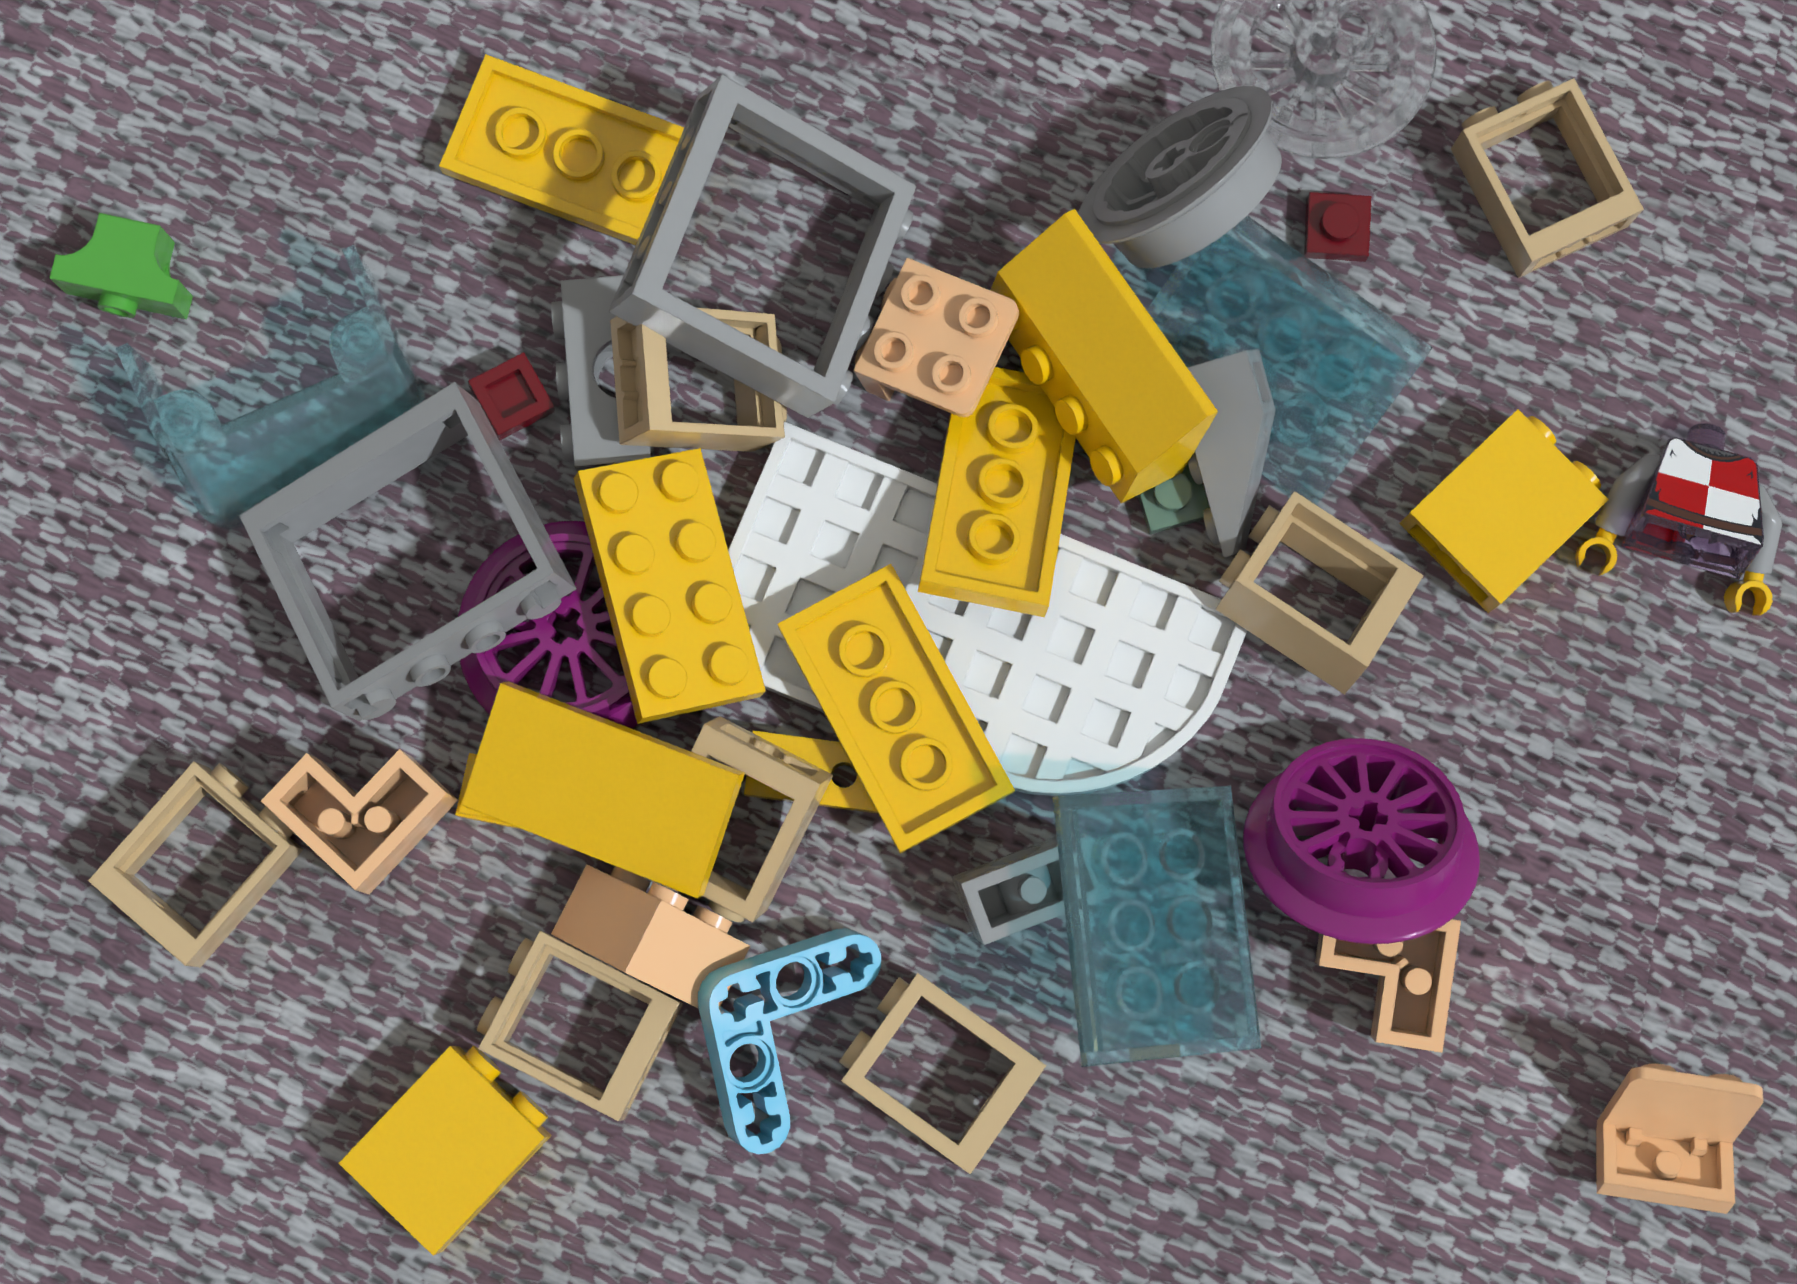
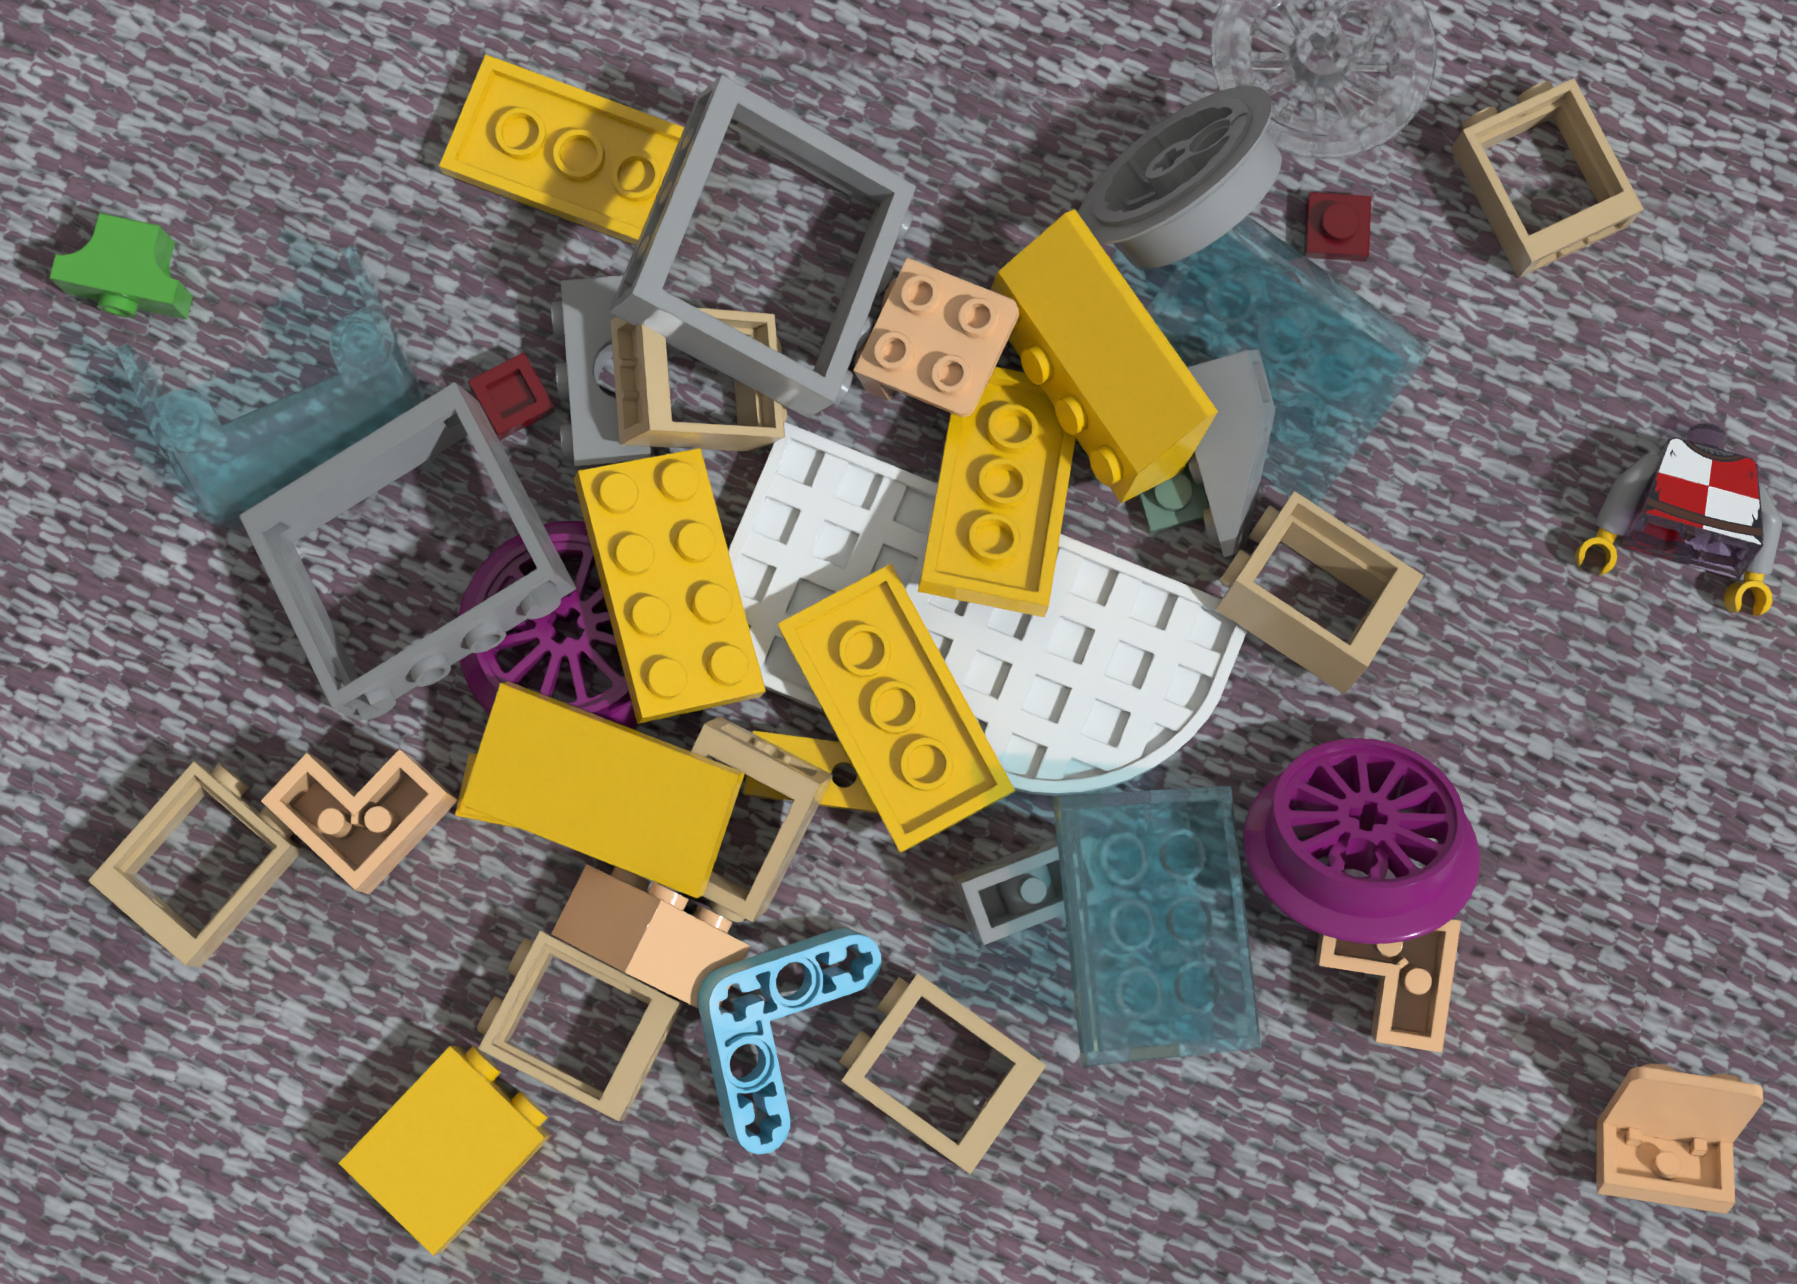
(1505, 510): yellow brick -> none

